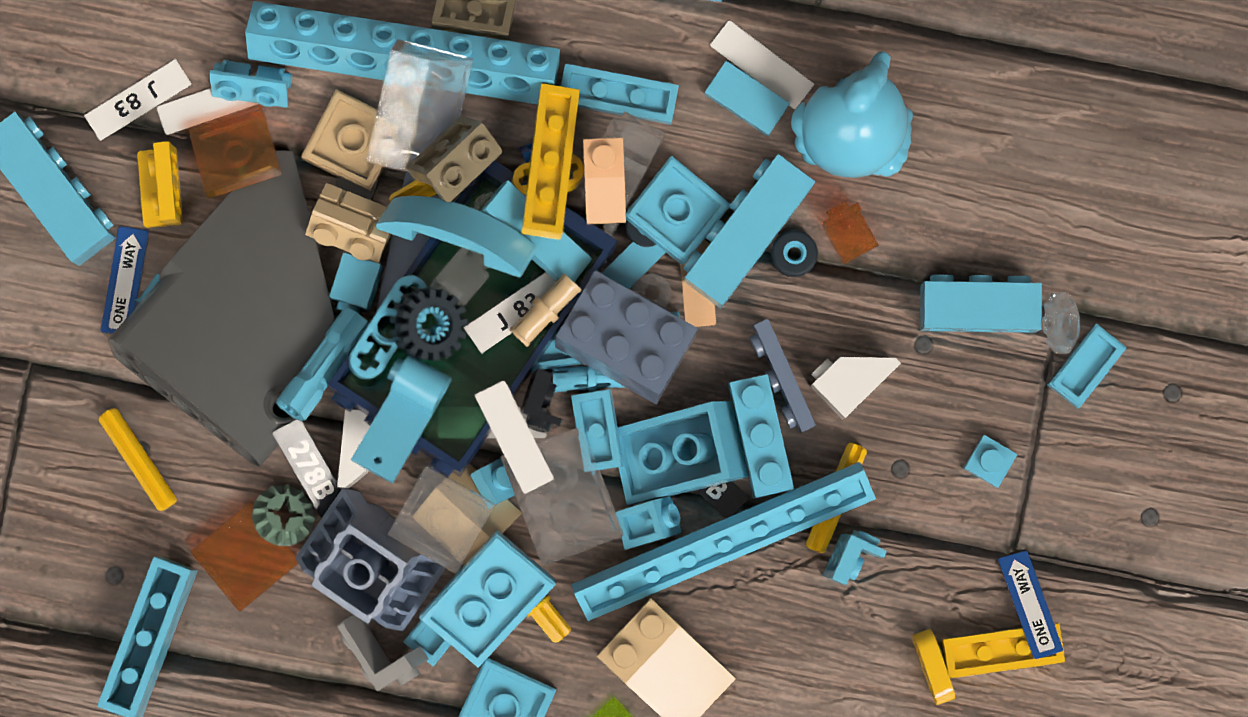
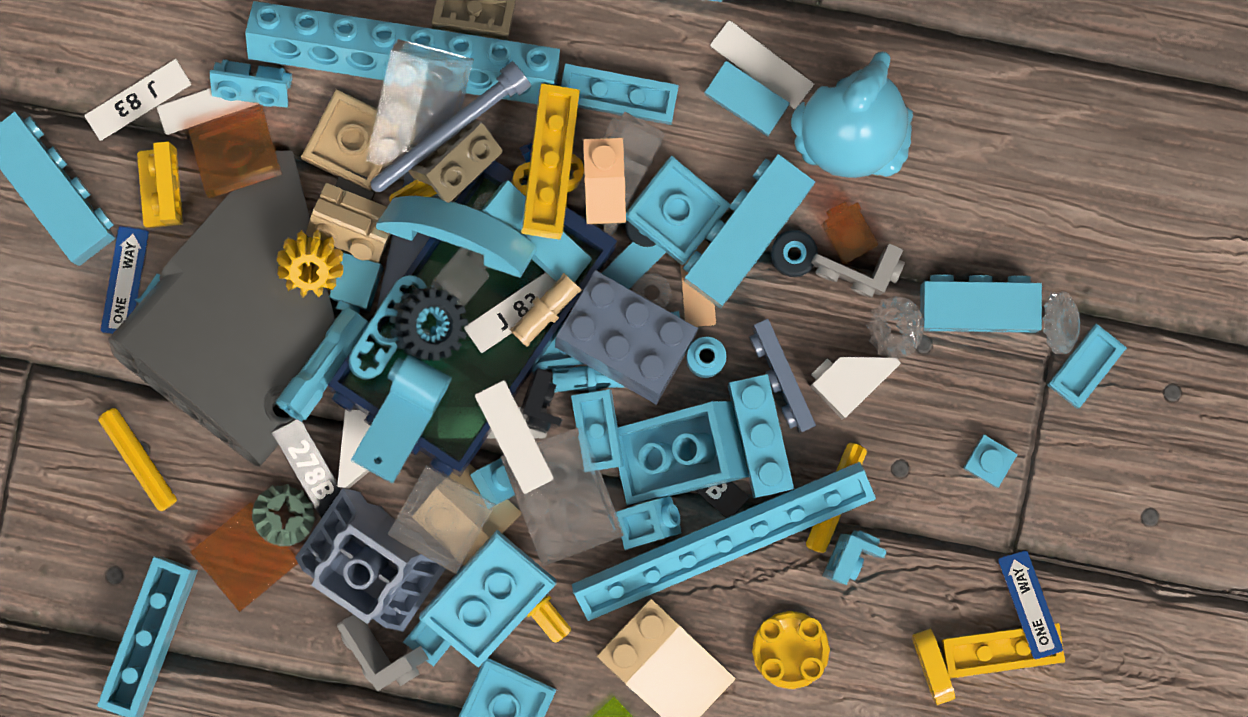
(308, 275): none -> yellow gear
(509, 82): none -> sand blue piece
(701, 369): none -> medium azure brick
(791, 650): none -> yellow dish
(886, 270): none -> light grey bracket
(909, 323): none -> clear gear

